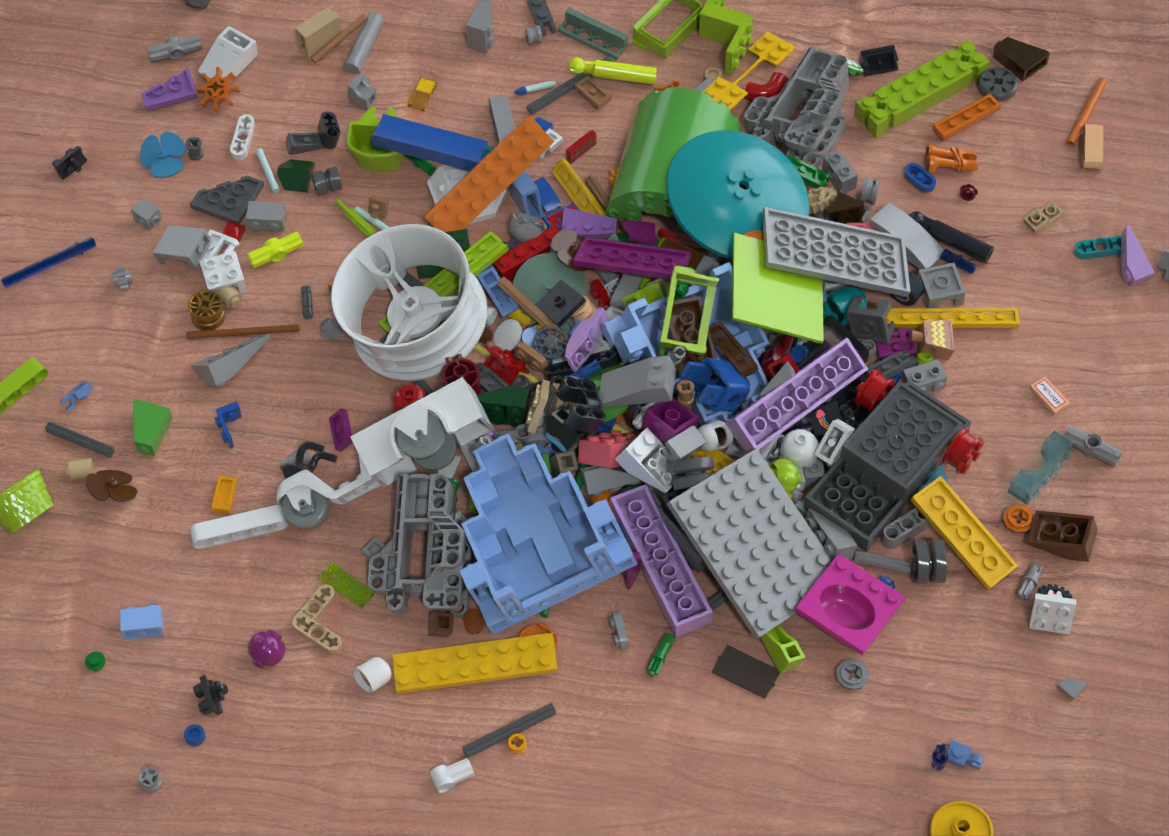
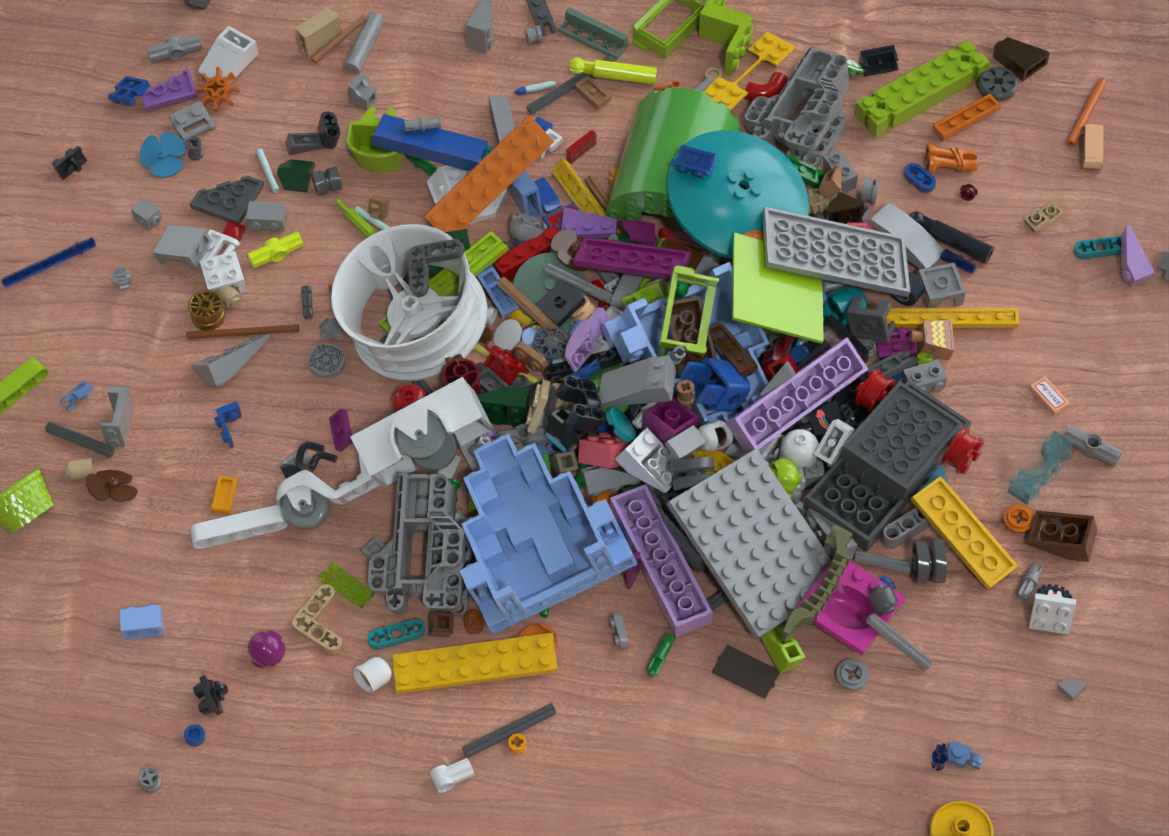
(95, 661): green plate -> none
(117, 431): none -> light grey panel
(127, 89): none -> blue plate
(149, 426): bright green slope -> none
(191, 116): none -> light grey plate
(240, 130): white beam -> none
(326, 360): none -> light grey tile
(412, 635): none -> teal beam
(422, 94): clear yellow tile -> none
(422, 124): none -> light grey pin
(426, 257): none -> dark grey beam
(578, 283): none -> light grey axle
(622, 425): none -> teal tile
(695, 160): none -> blue bracket
(810, 610): none -> olive piece
(831, 182): none -> nougat slope
(883, 599): none -> dark grey head
(899, 641): none -> light grey axle

